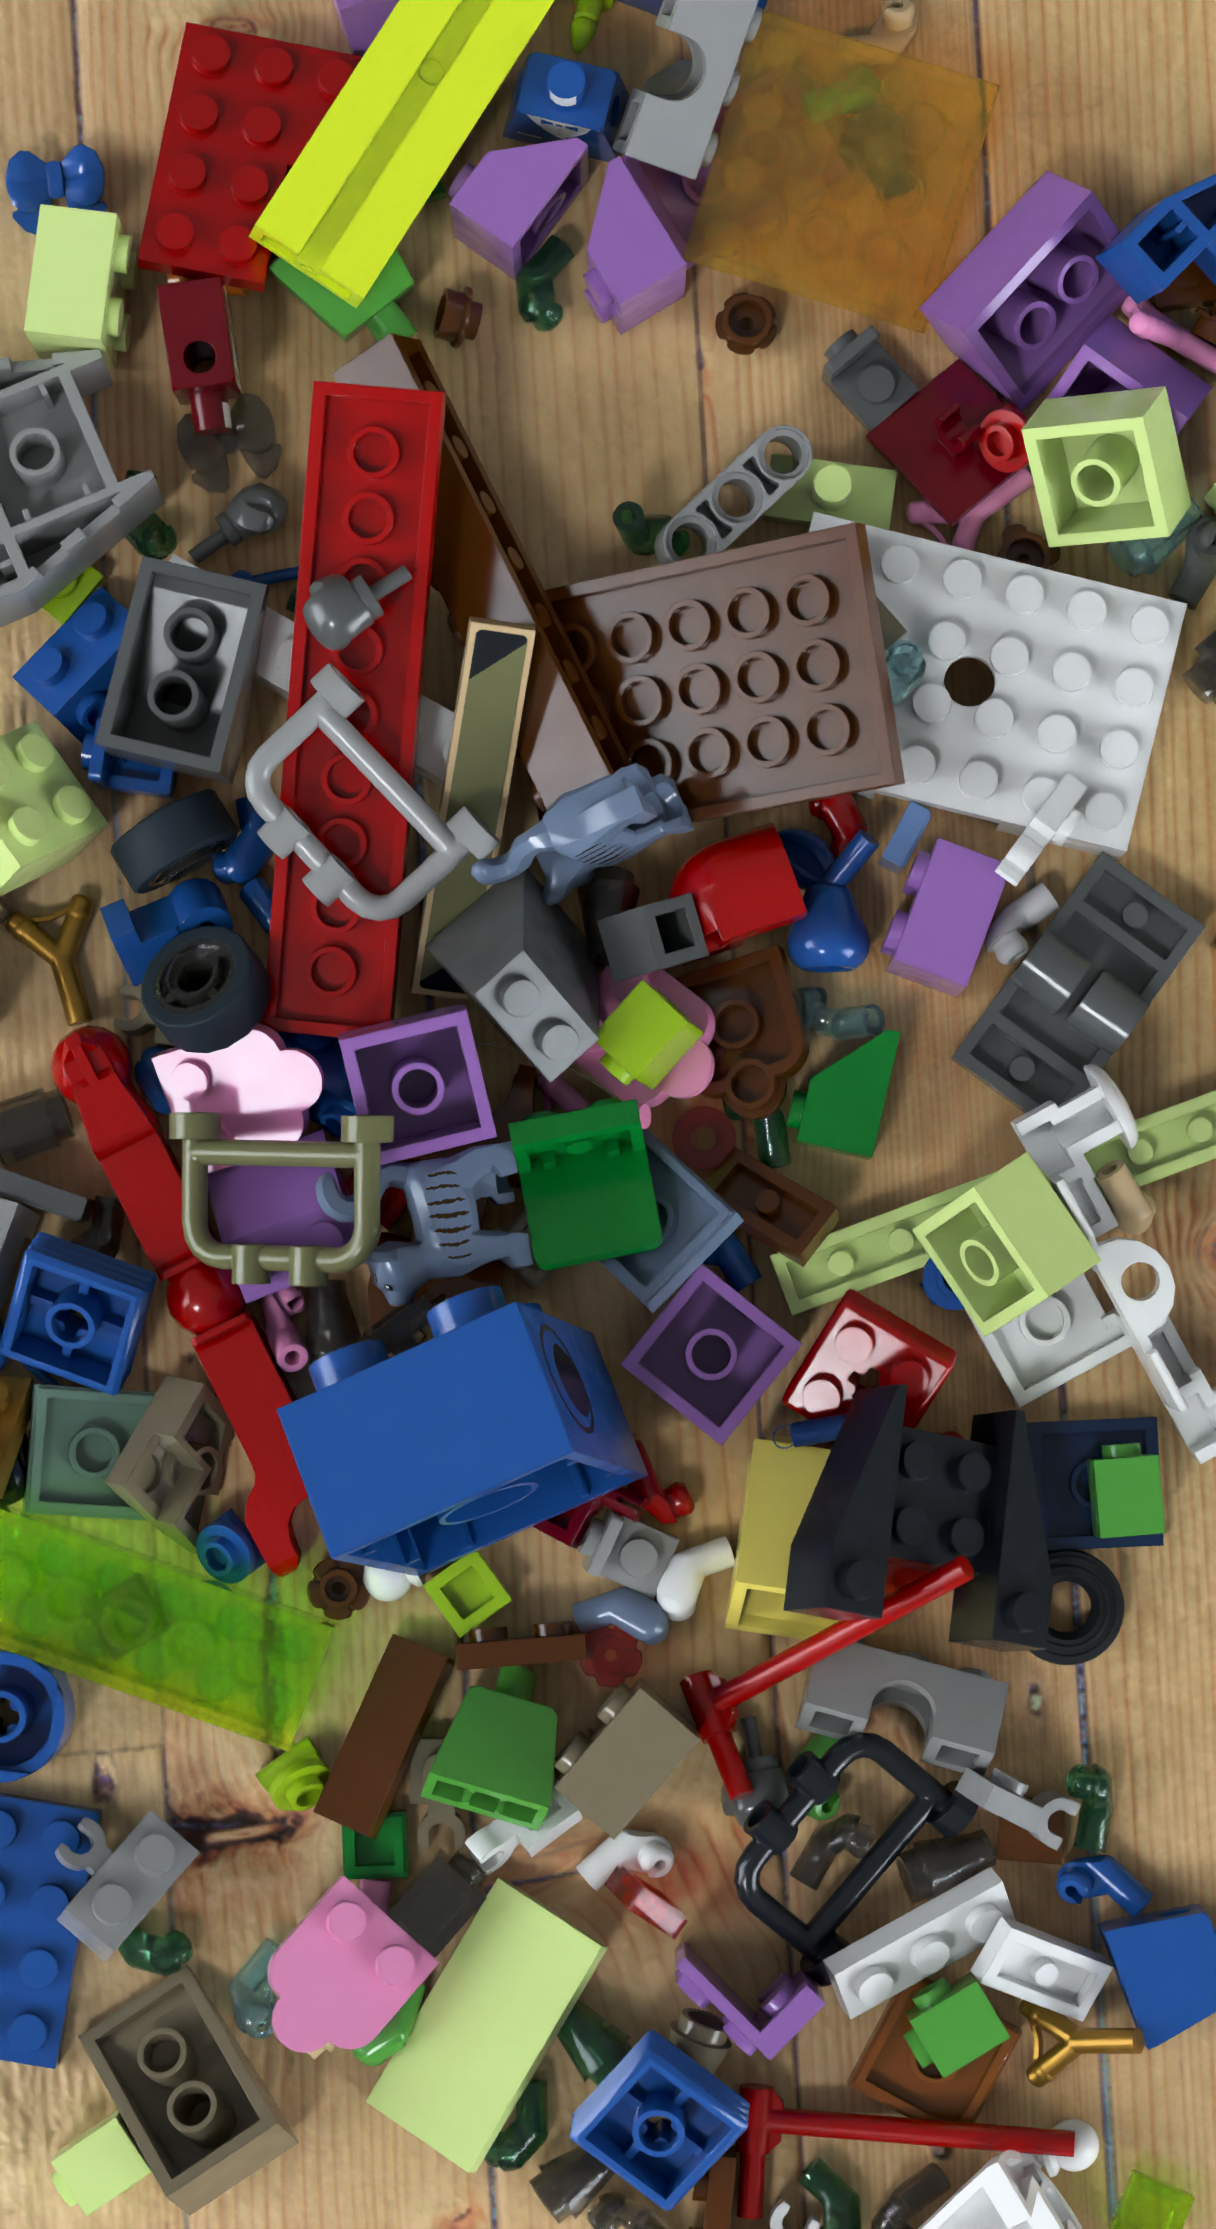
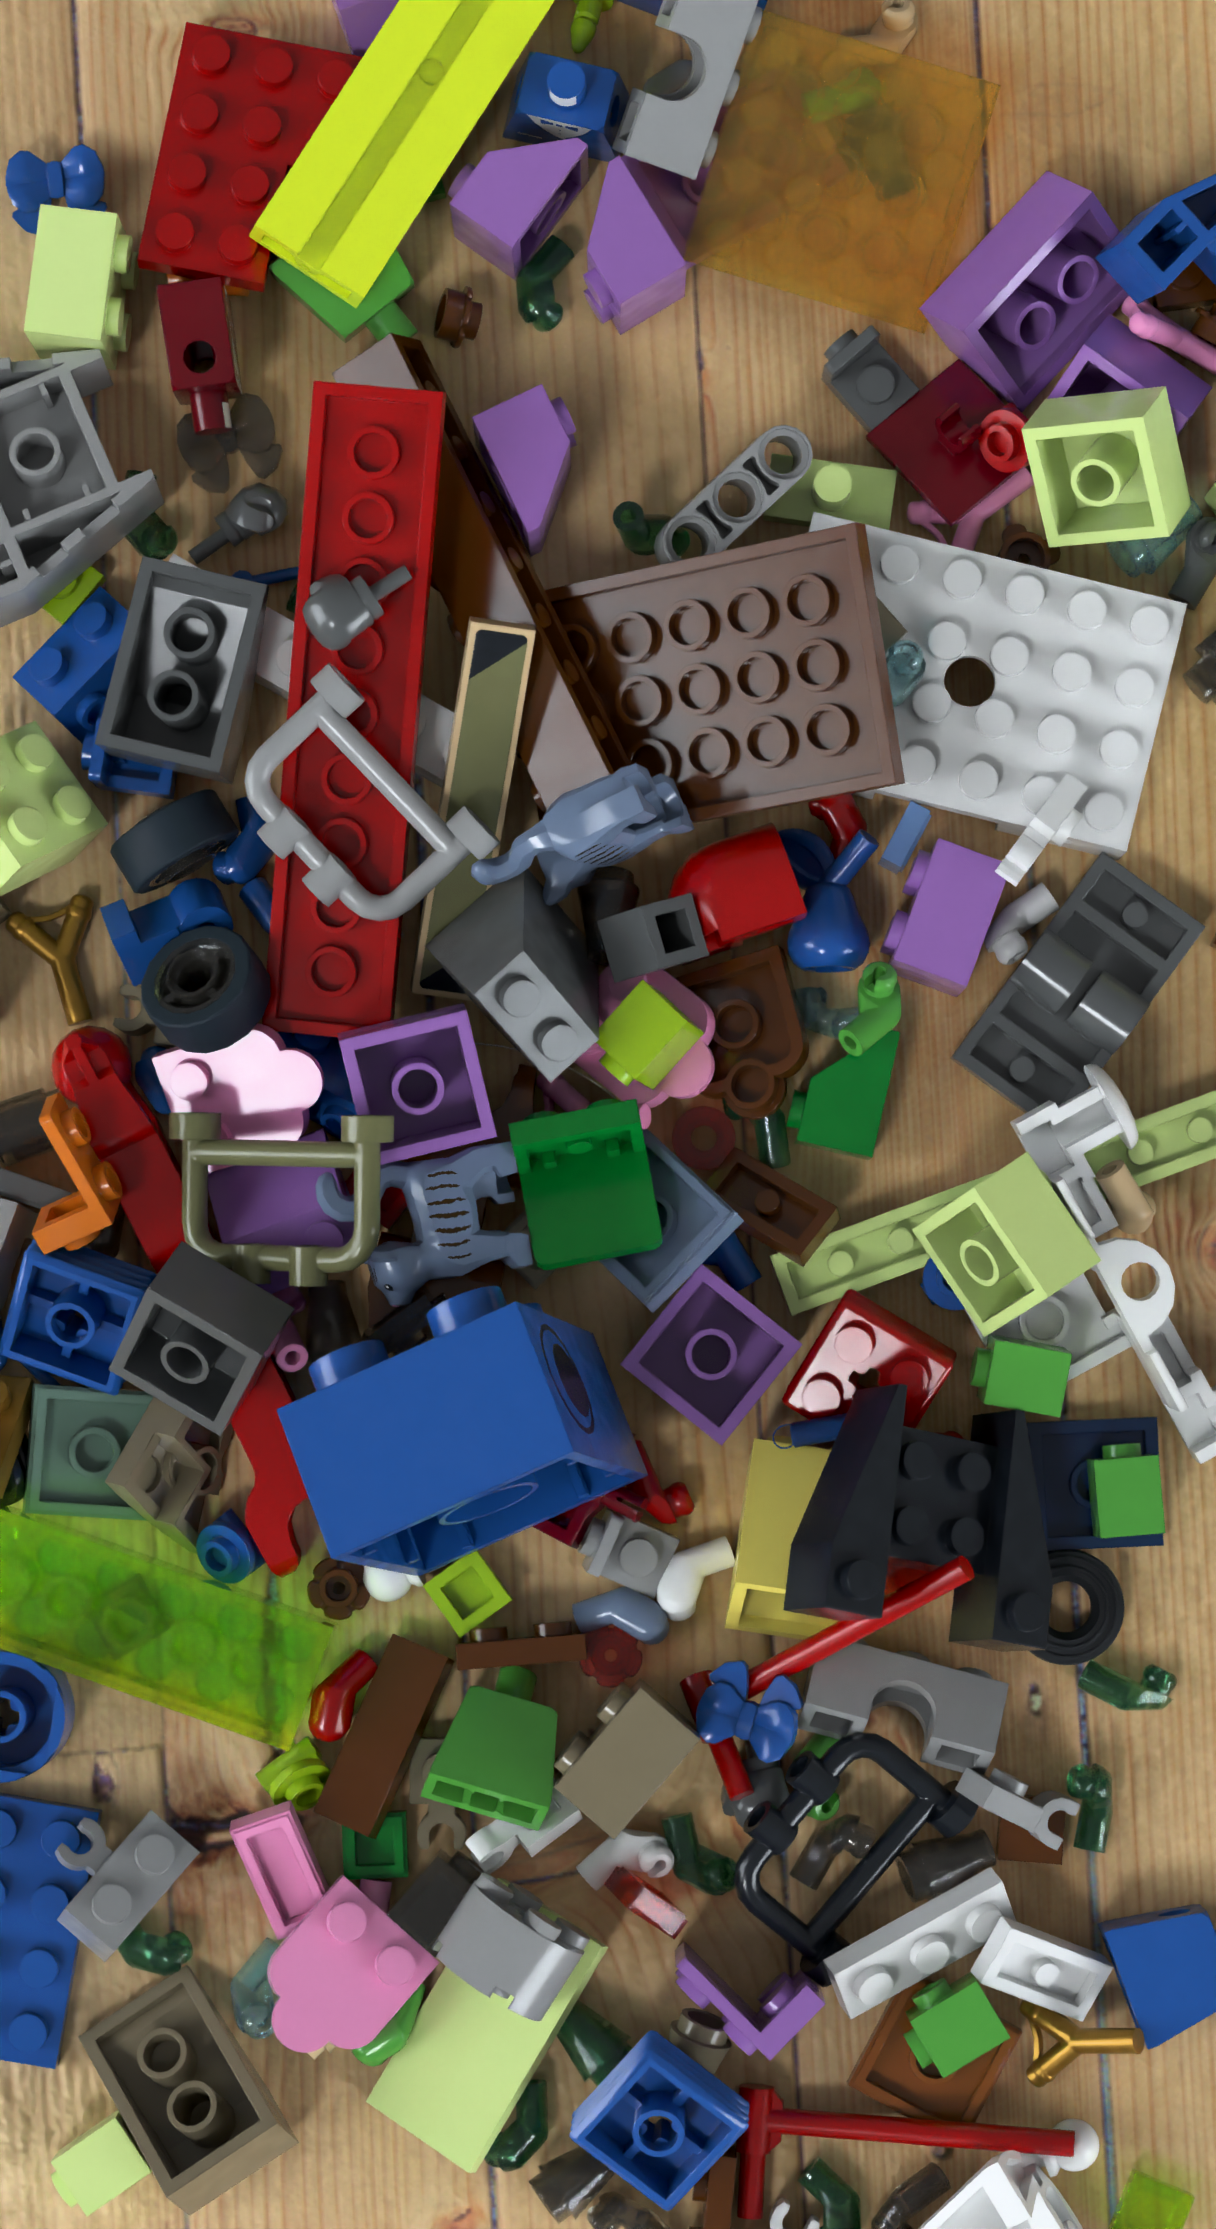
(81, 1215): none -> orange bracket
(200, 1338): none -> dark grey brick
(280, 1864): none -> bright pink tile
(335, 1697): none -> red arm
(509, 1947): none -> light grey brick
(528, 458): none -> medium lavender slope
(696, 1863): none -> clear green arm
(749, 307): reddish brown plate -> none
(767, 1725): none -> blue piece
(877, 1007): none -> bright green arm
(1021, 1374): none -> bright green brick
(1102, 1876): blue arm -> none
(1126, 1693): none -> clear green arm

